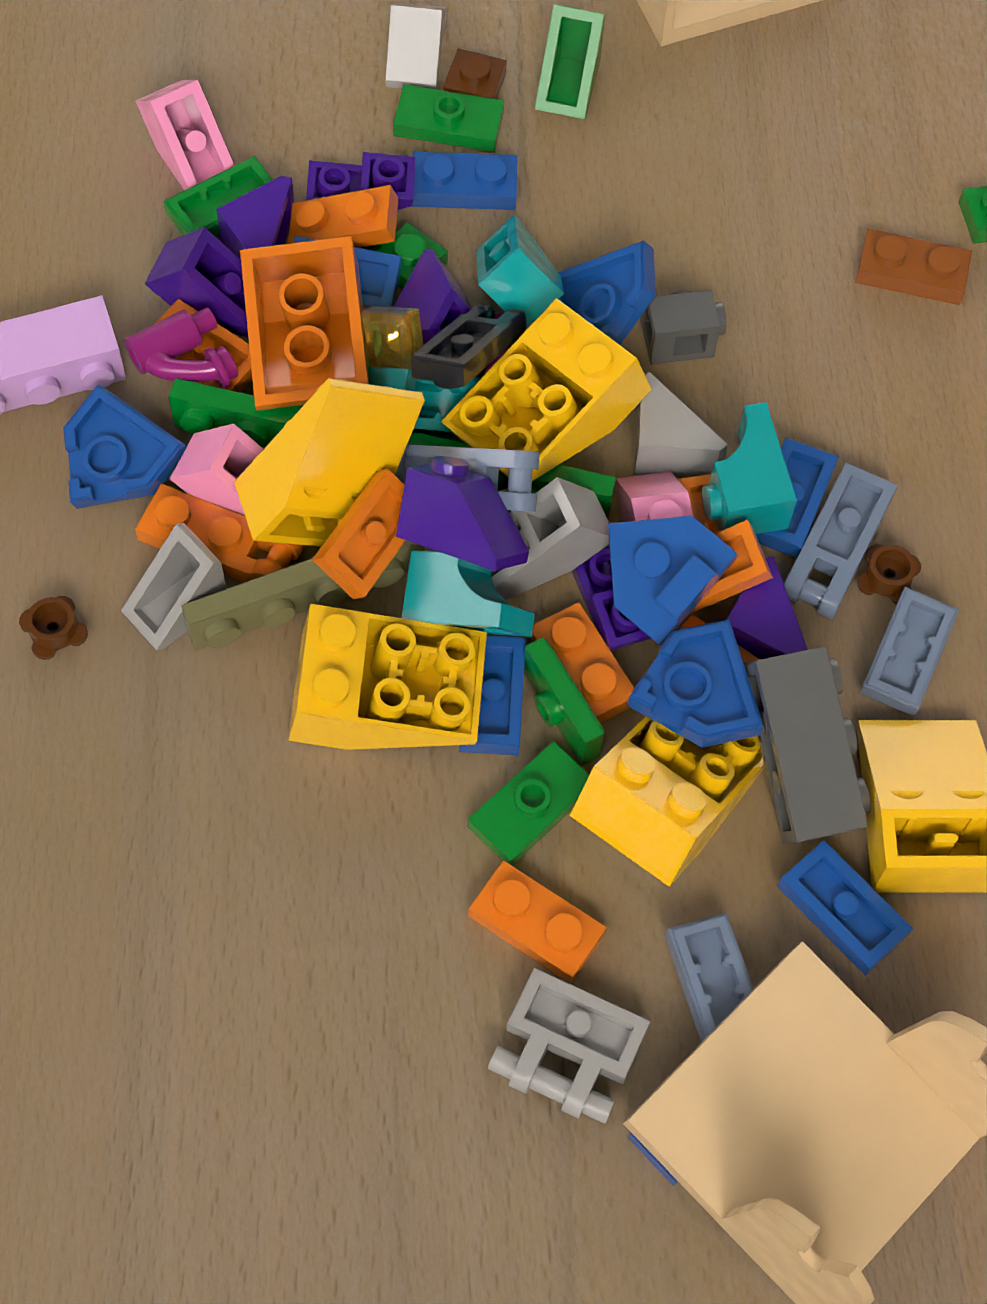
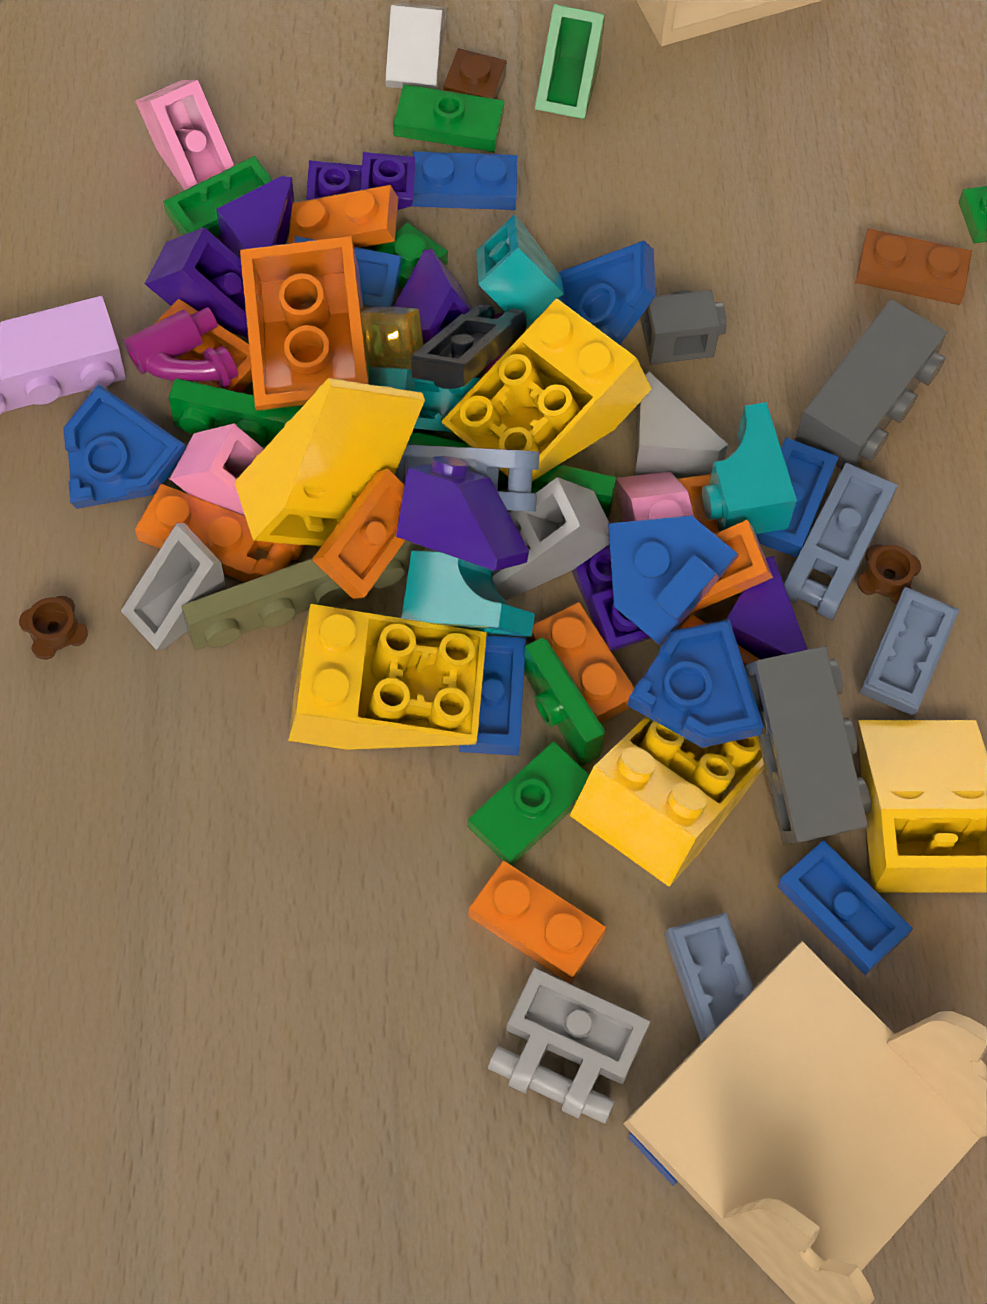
(873, 386): none -> dark grey brick

